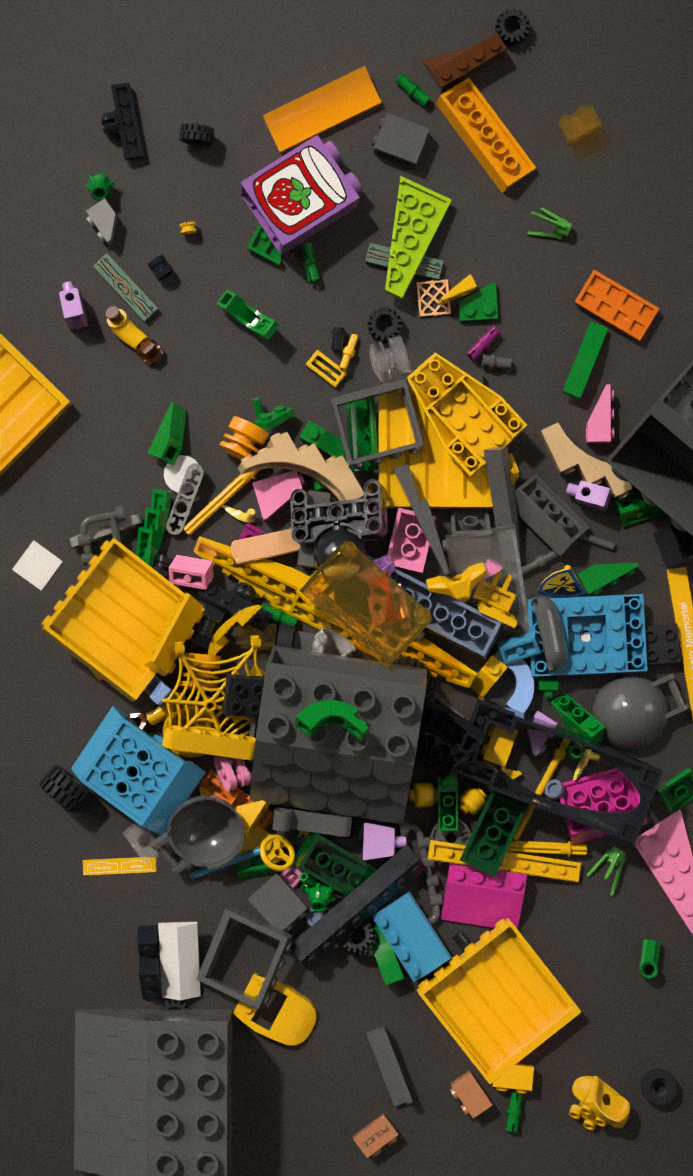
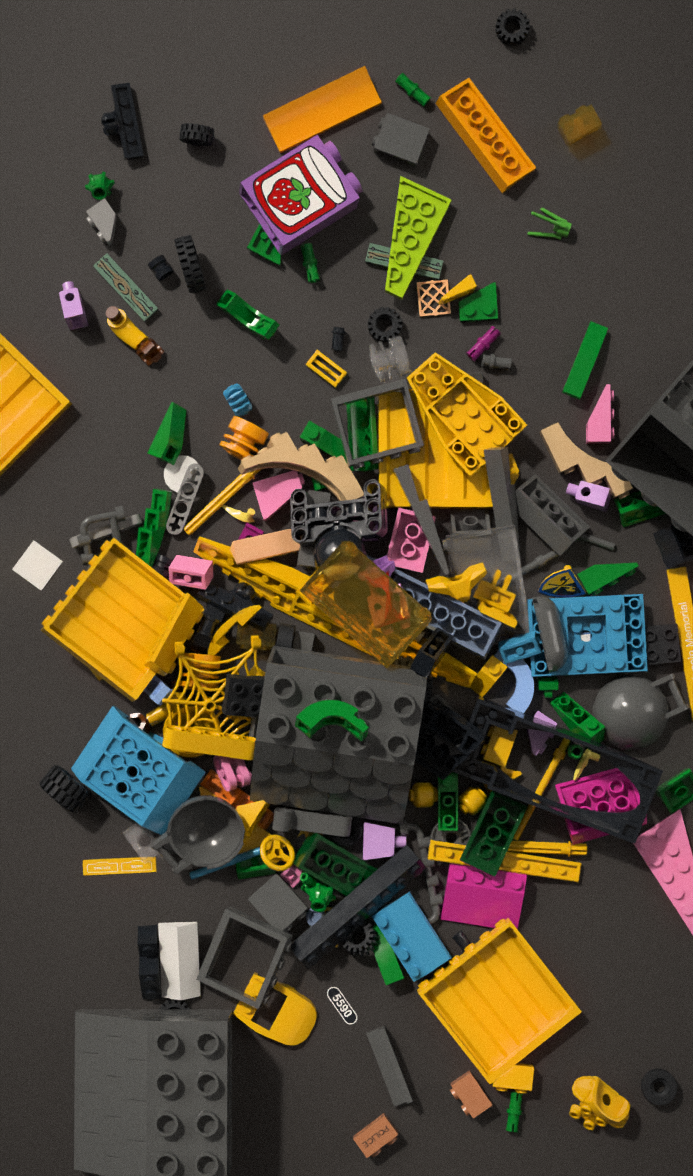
(188, 229): yellow bush -> none
(190, 264): none -> black tyre
(237, 400): none -> dark azure gear
(270, 420): green plate -> none
(279, 616): green pin -> none
(332, 643): light grey hair -> none
(342, 1005): none -> black sticker
(348, 352): yellow bar -> none
(431, 652): none -> black brick
(460, 64): reddish brown wedge -> none
(492, 567): bright pink slope -> none
(554, 789): sand blue tile -> none
(616, 305): orange plate -> none
(616, 857): bright green plant -> none
(649, 955): green piece -> none

